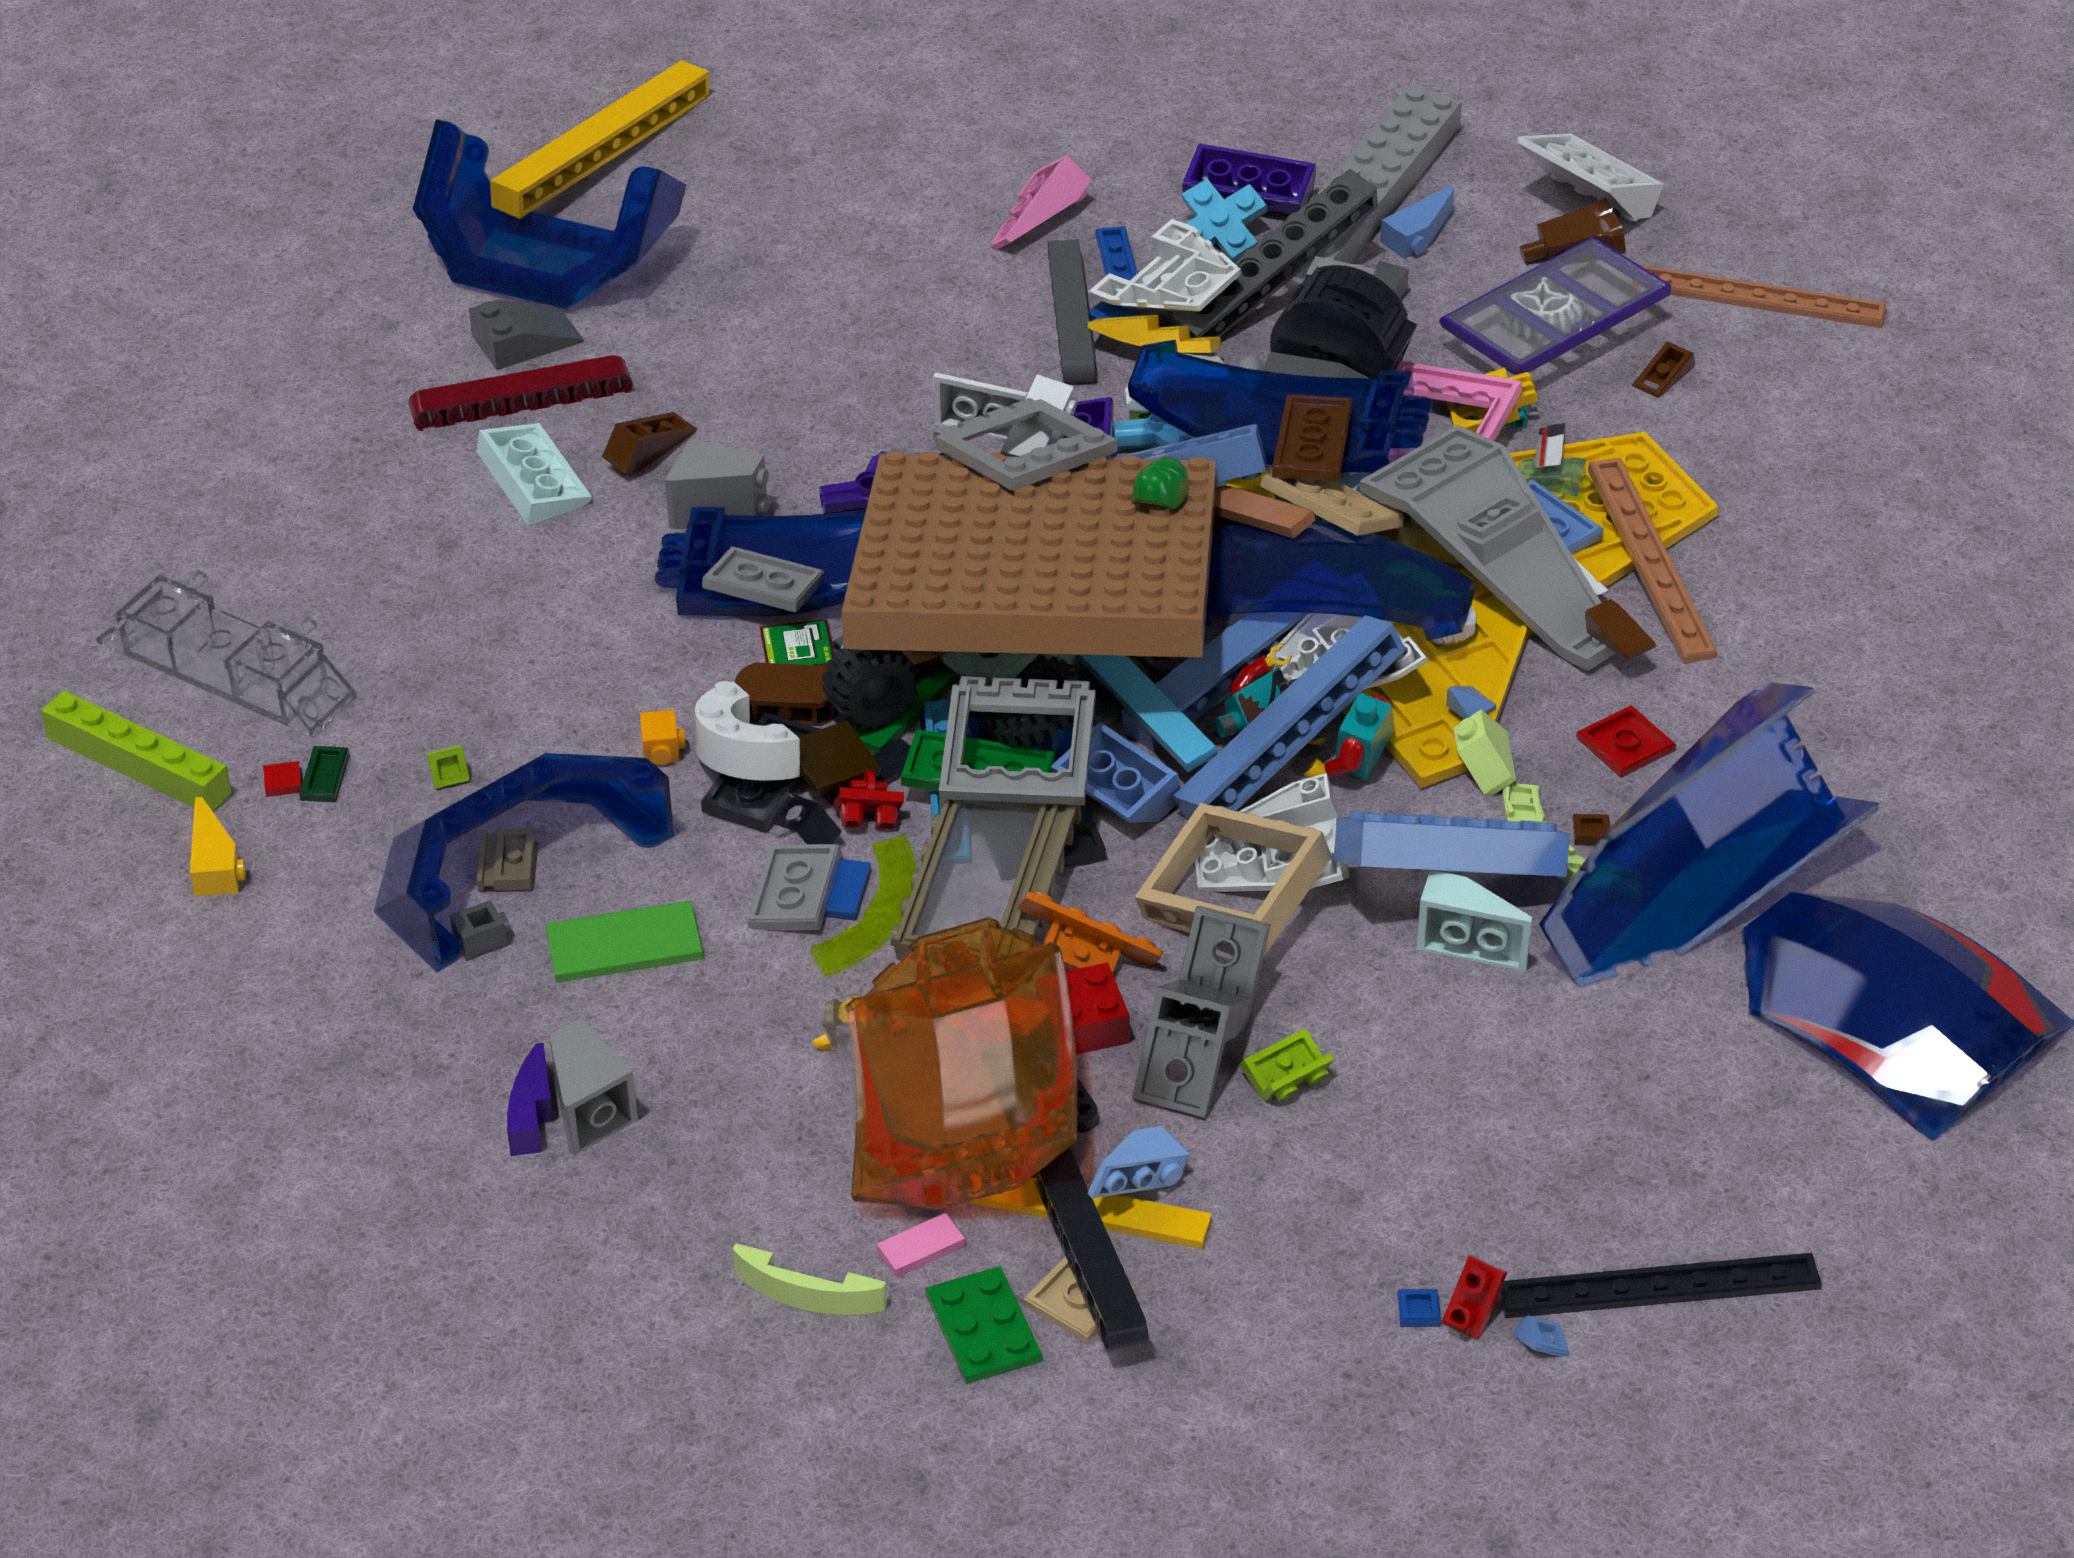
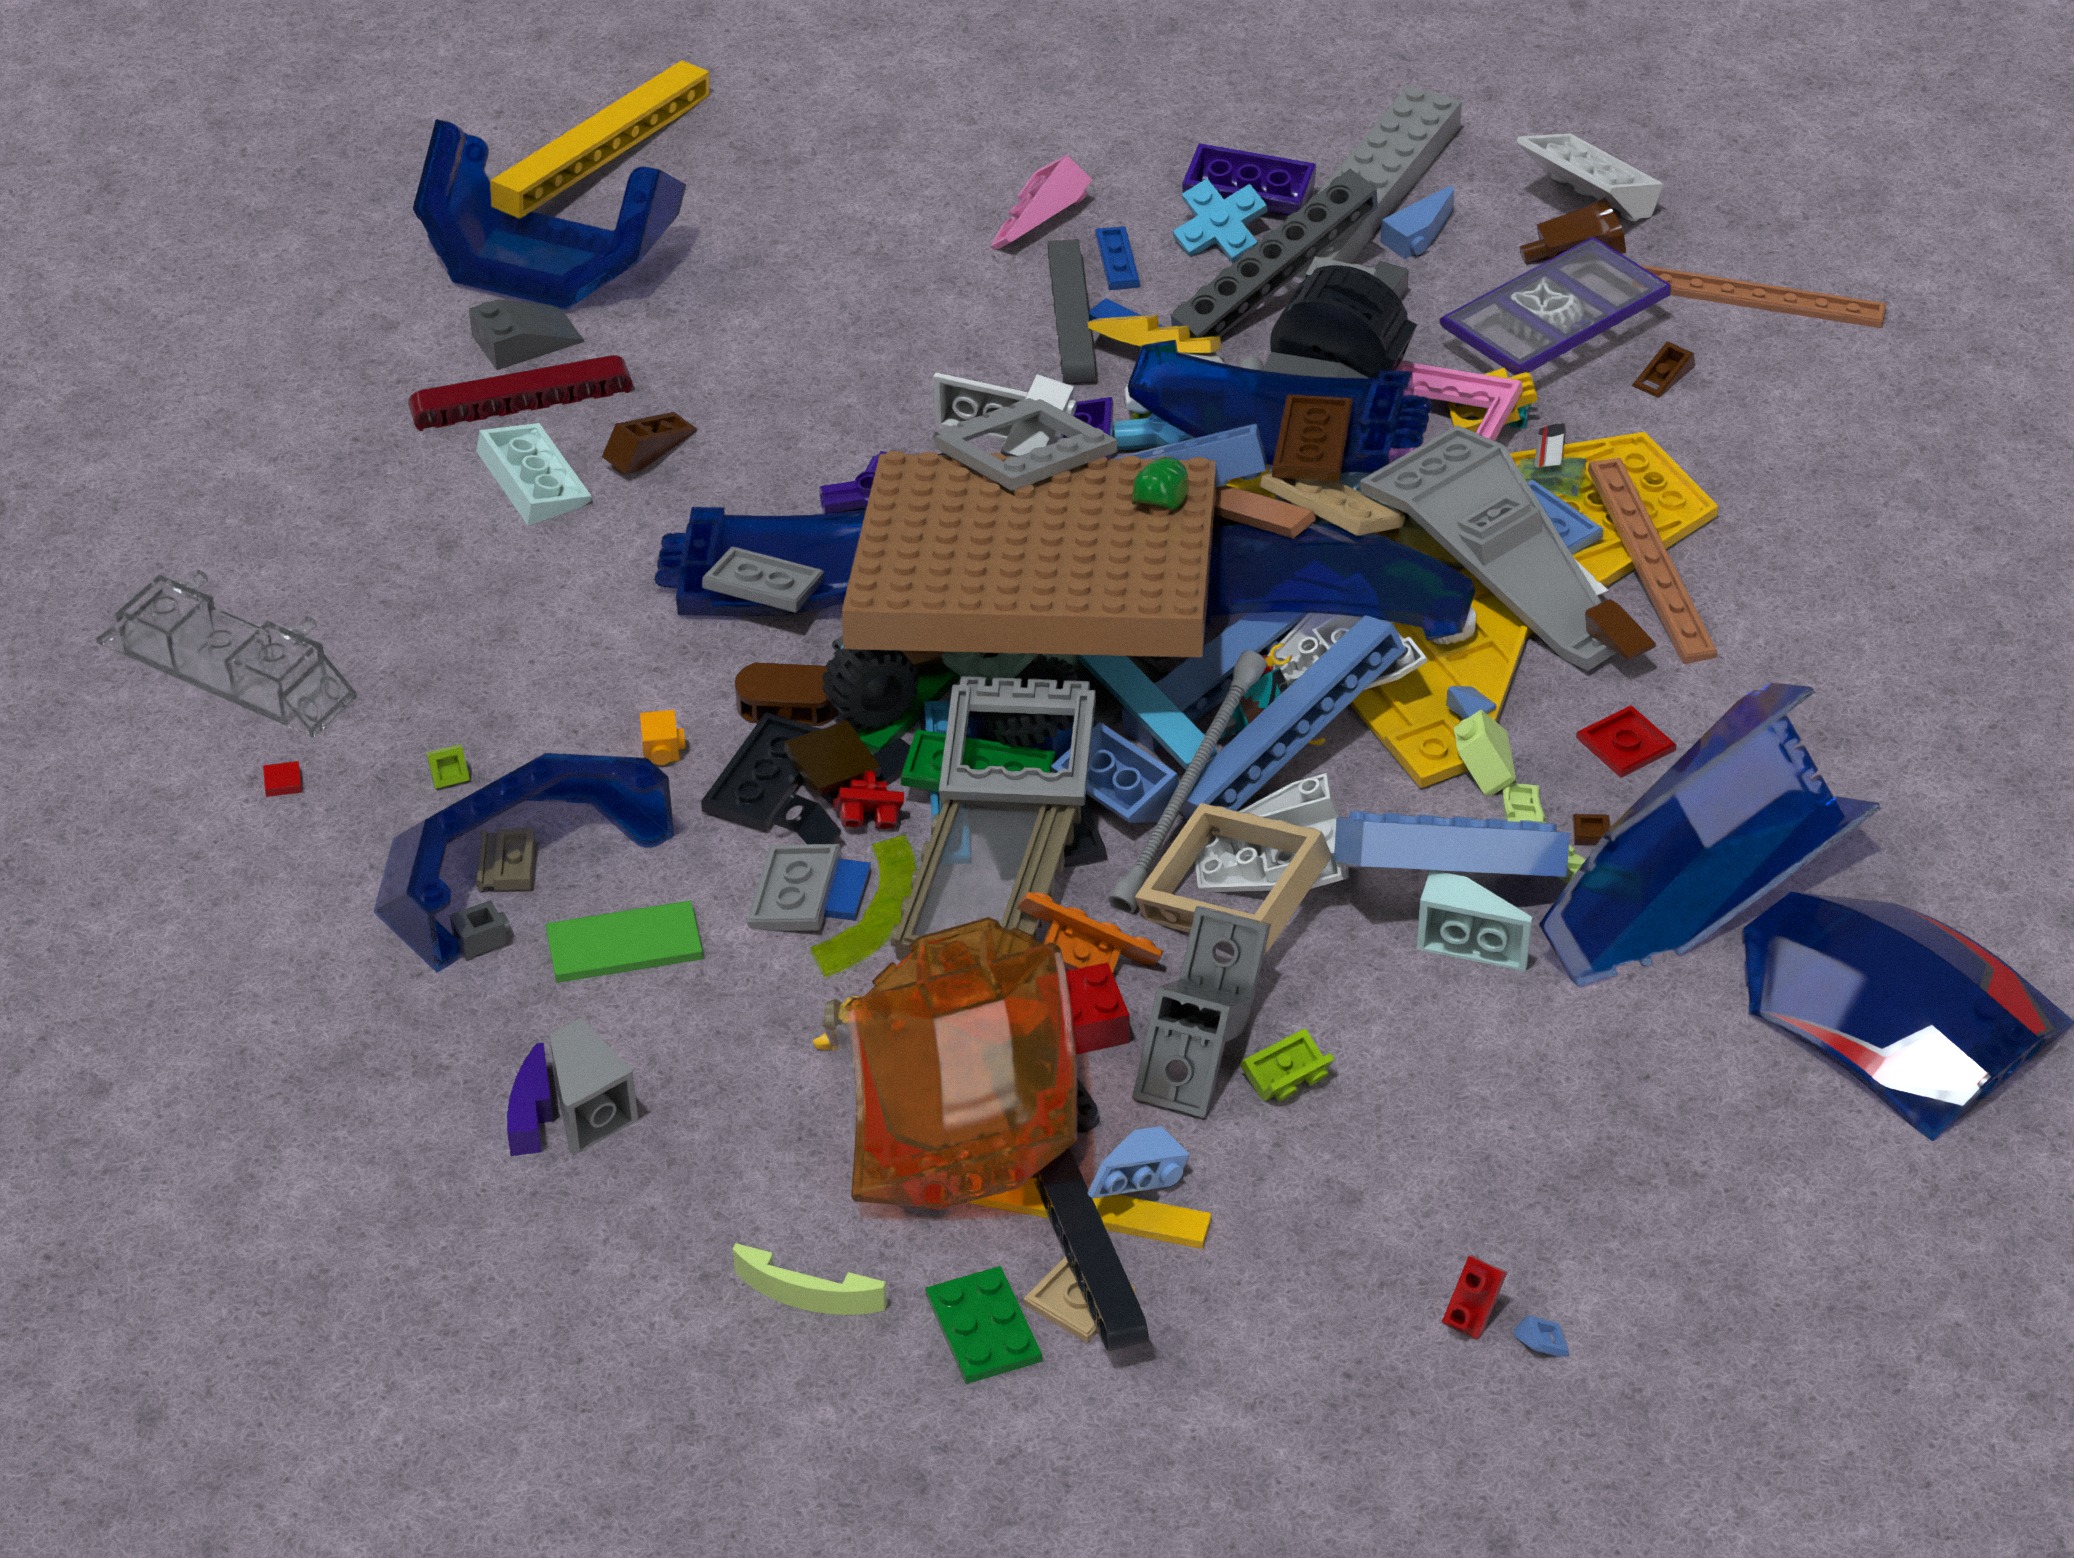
(135, 751): lime brick -> none
(213, 855): yellow slope -> none
(324, 774): dark green tile -> none
(716, 478): light grey slope -> none
(735, 746): white brick -> none
(797, 643): tile -> none
(920, 1244): bright pink tile -> none
(1180, 278): white wedge -> none
(1246, 673): none -> light grey hose
(1360, 738): teal torso -> none
(1418, 1308): blue tile -> none
(1659, 1285): black tile -> none

